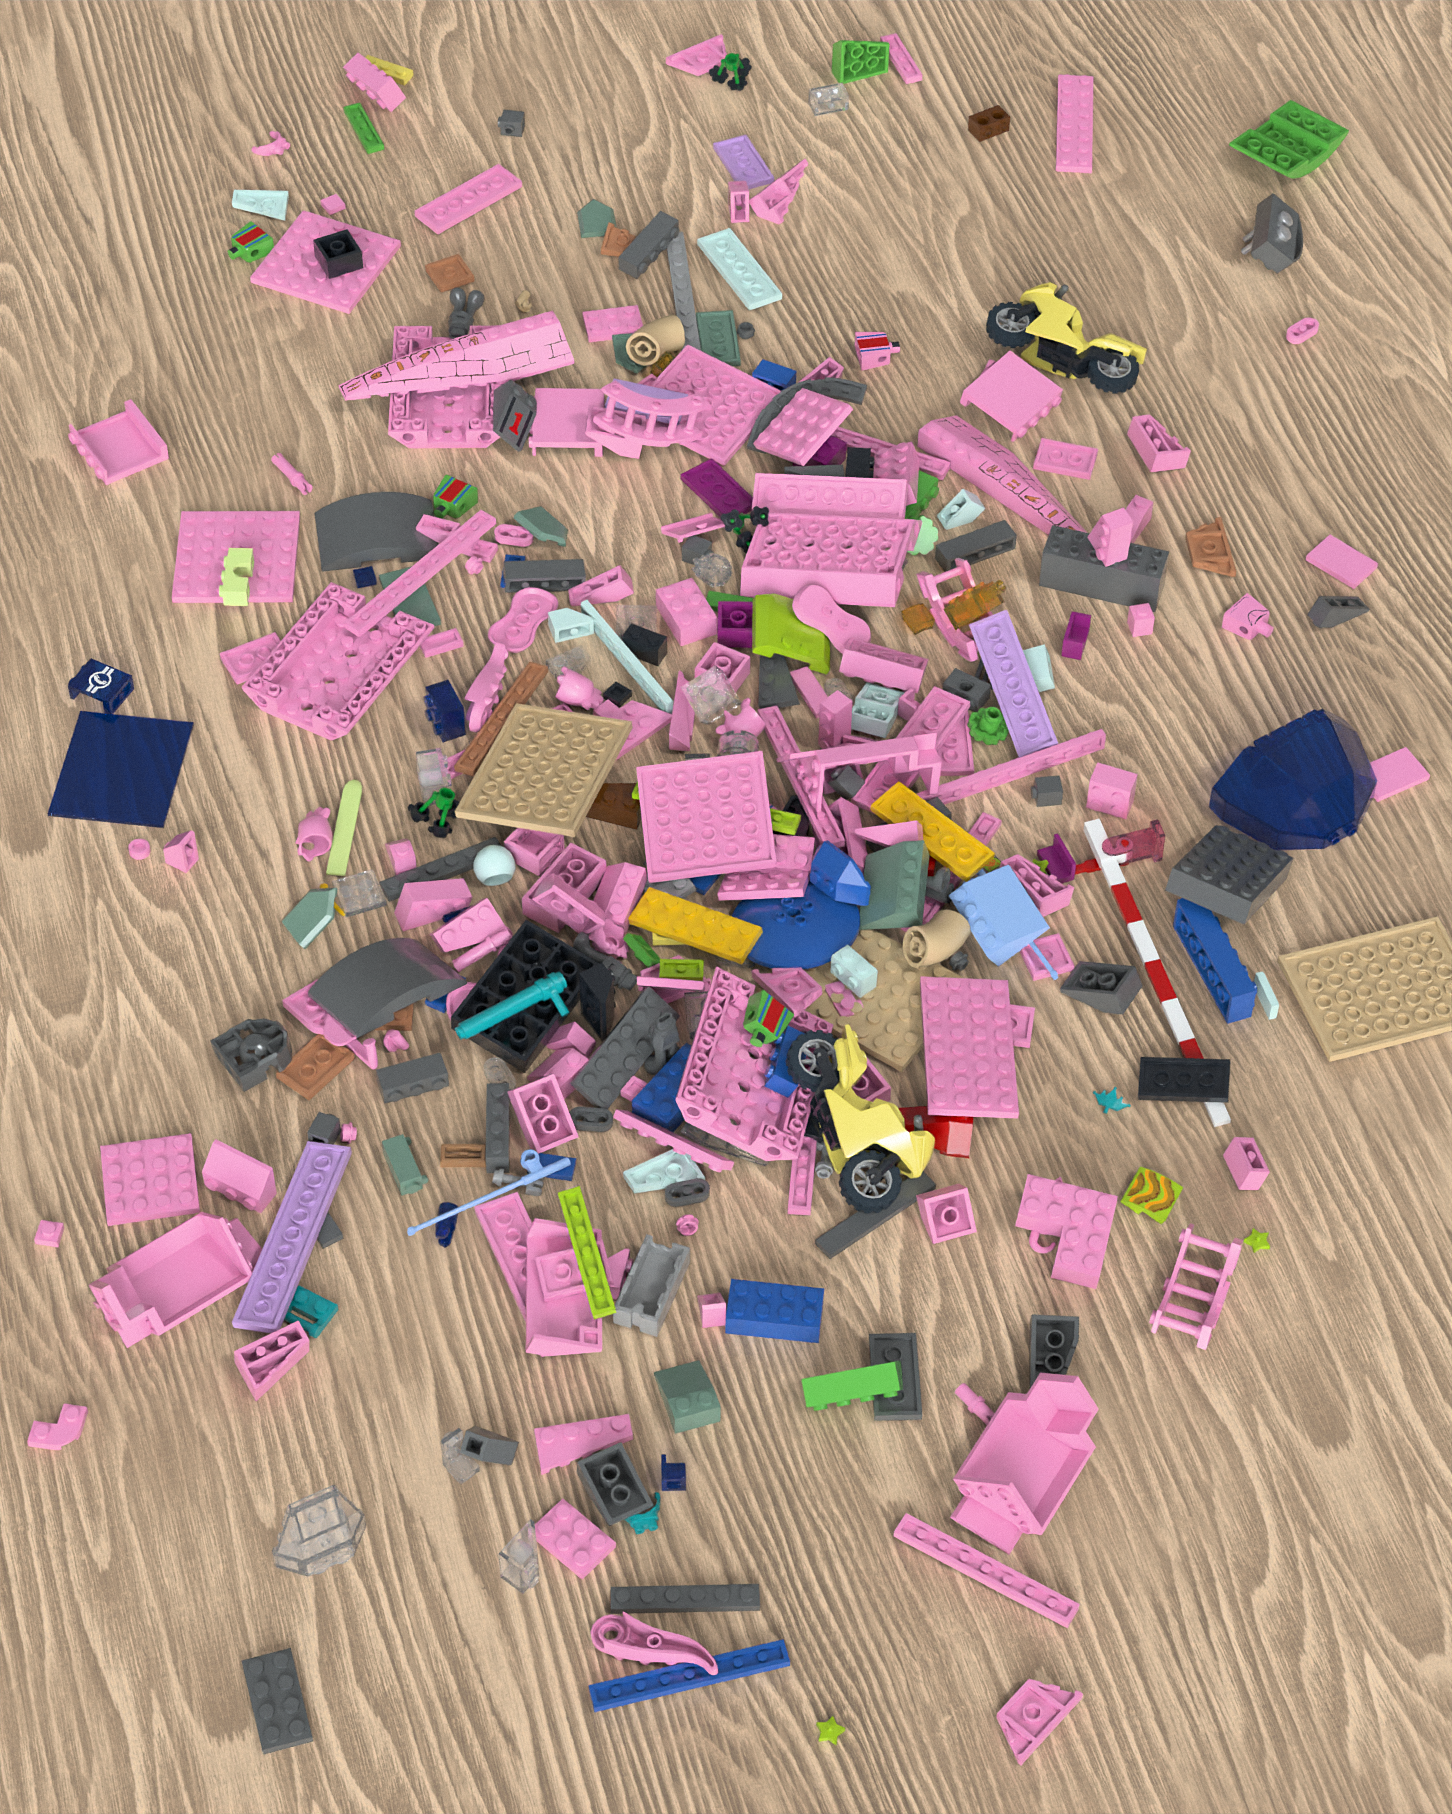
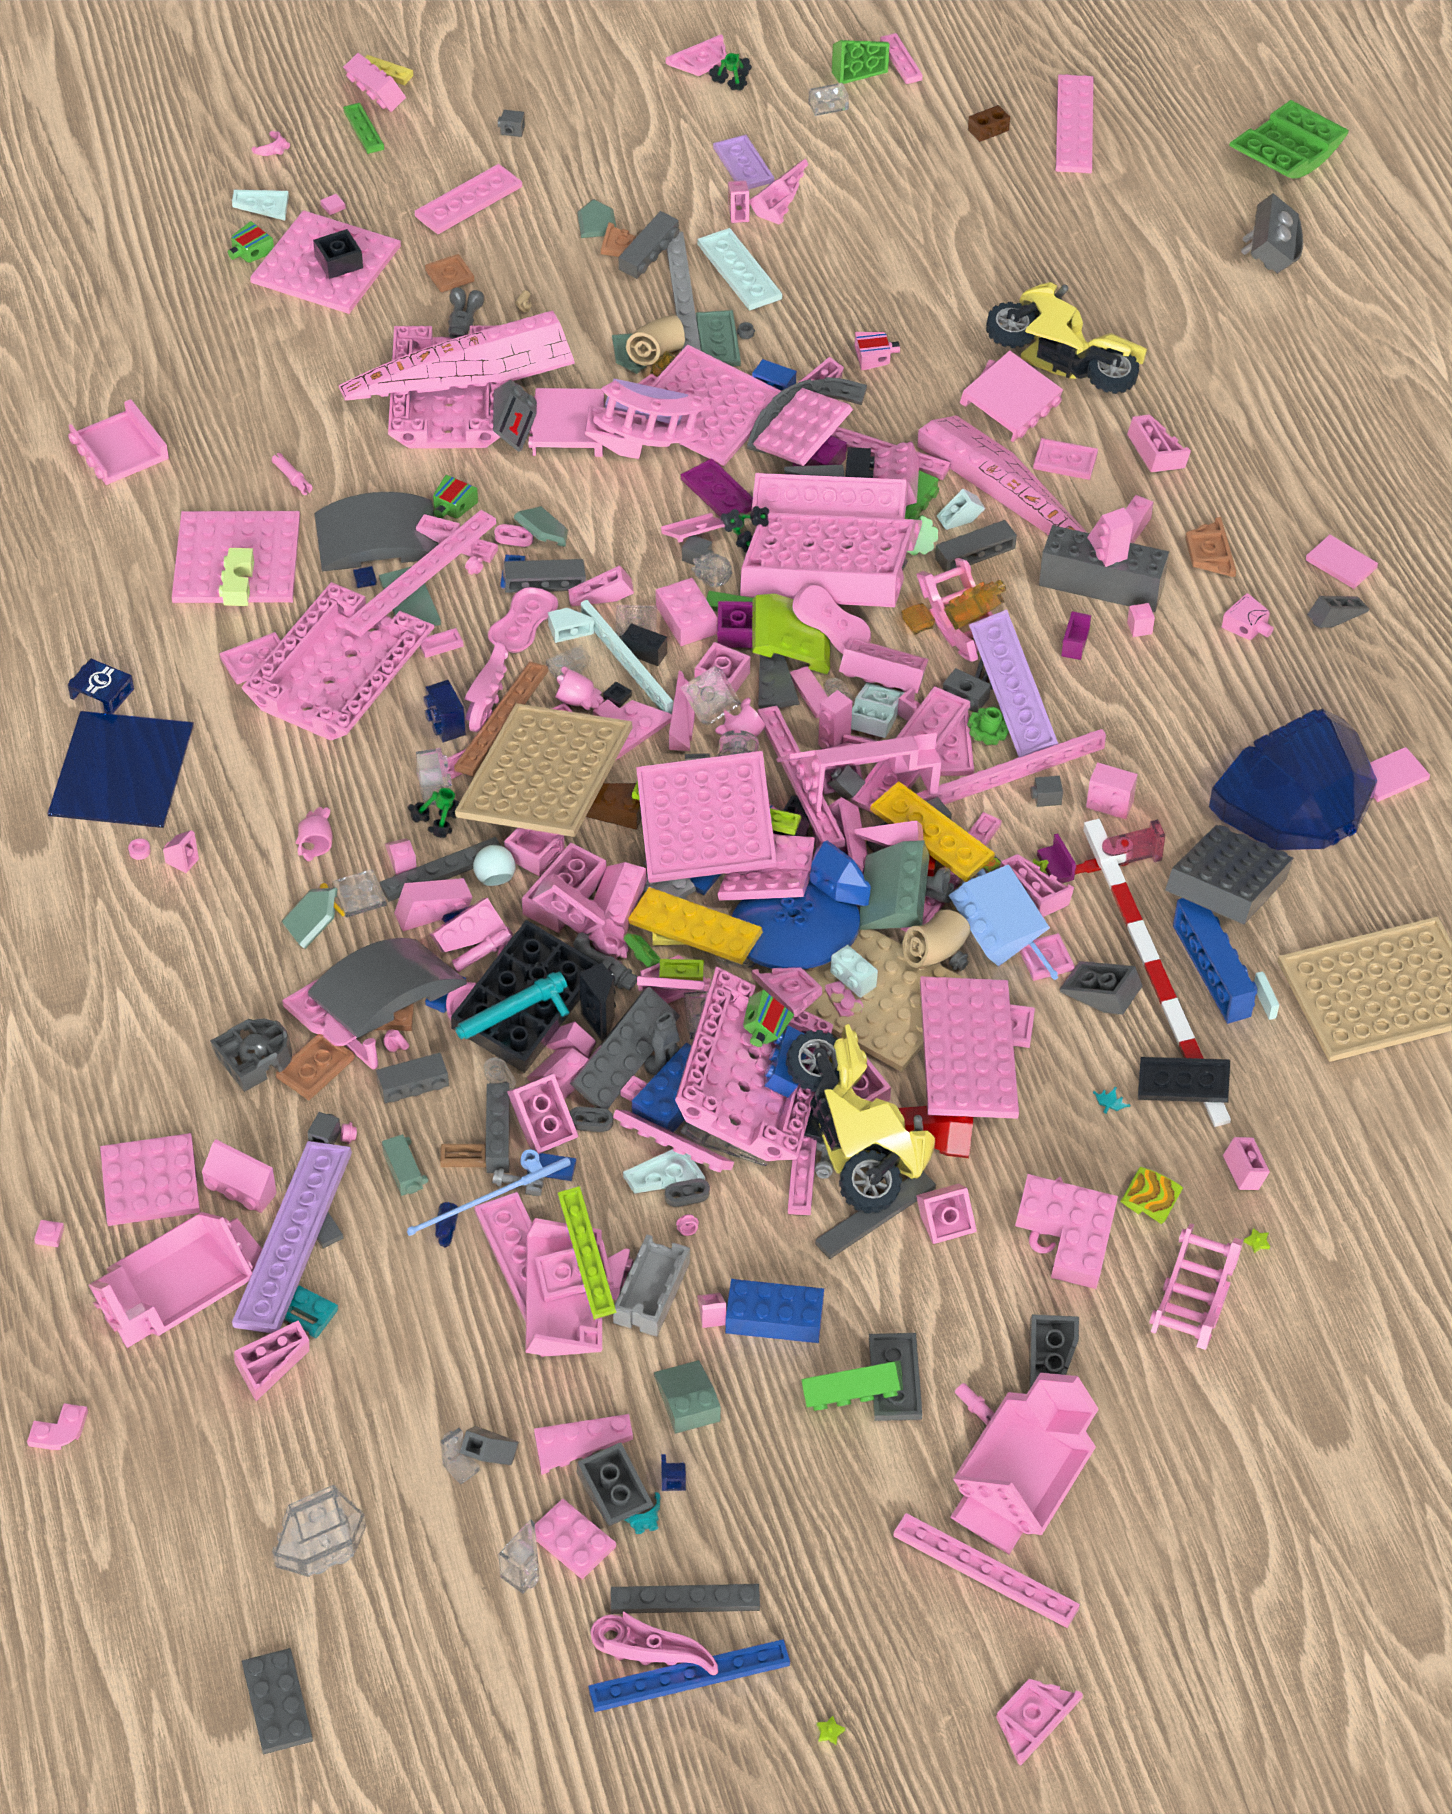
(344, 828): yellowish green piece -> none
(604, 323): bright pink plate -> none
(1040, 667): light aqua brick -> none
(1302, 330): bright pink plate -> none

